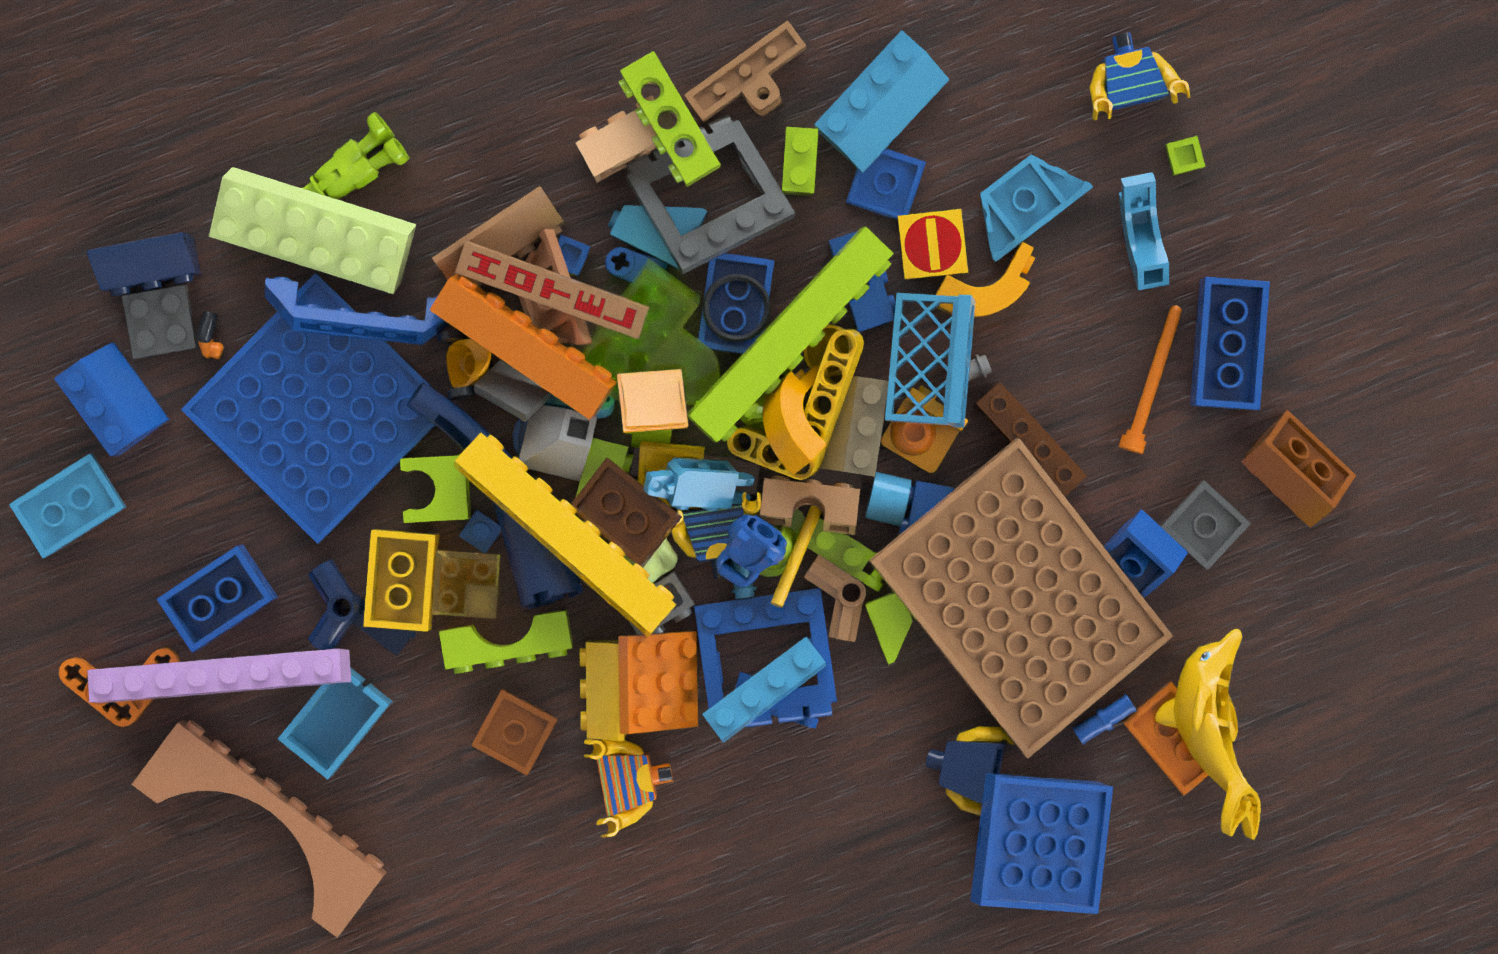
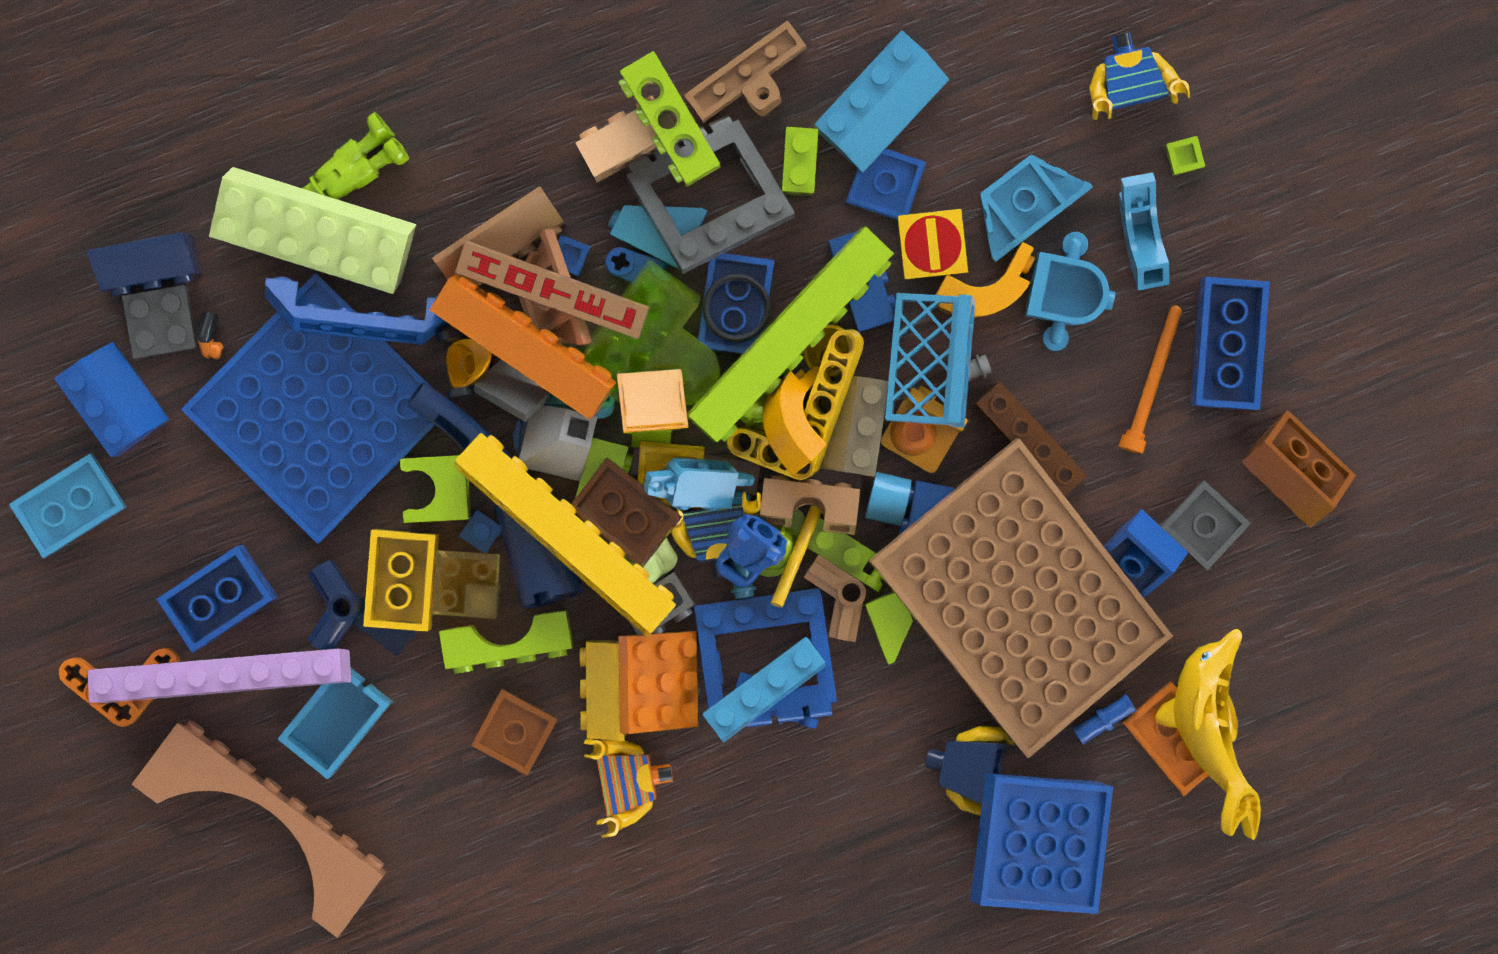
(1066, 291): none -> dark azure piece

